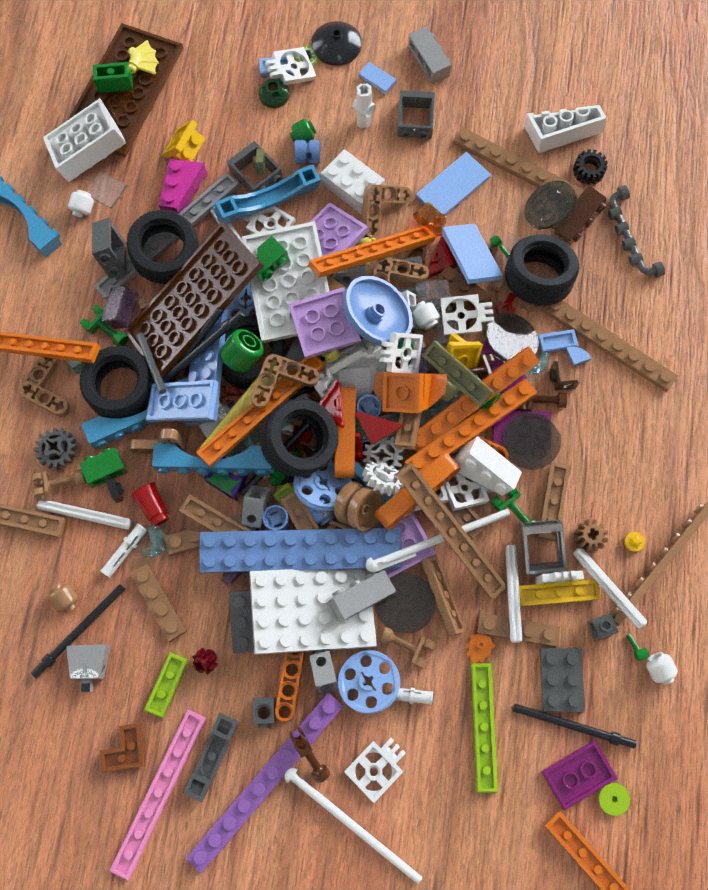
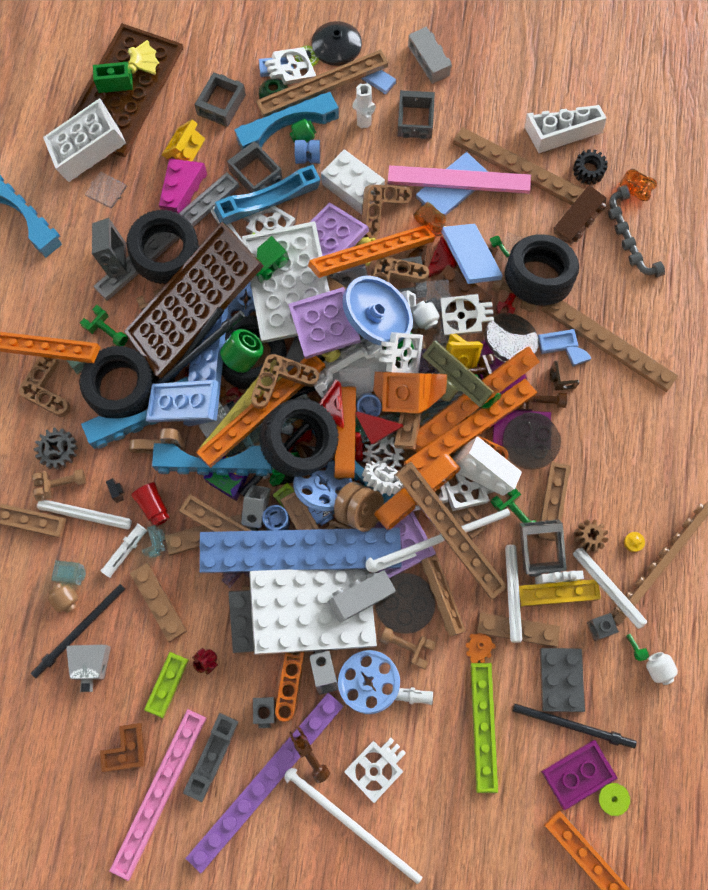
(68, 573): none -> clear light blue brick
(80, 203): white head -> none
(103, 467): green brick -> none
(119, 307): clear purple brick -> none
(151, 363): dark grey bar -> none
(215, 113): none -> dark grey window
(259, 161): olive plate -> none
(318, 110): none -> dark azure arch
(322, 83): none -> medium nougat plate
(459, 179): none -> bright pink tile
(540, 367): clear light blue arm -> none
(550, 205): clear smoke tile -> none
(639, 184): none -> clear orange piece

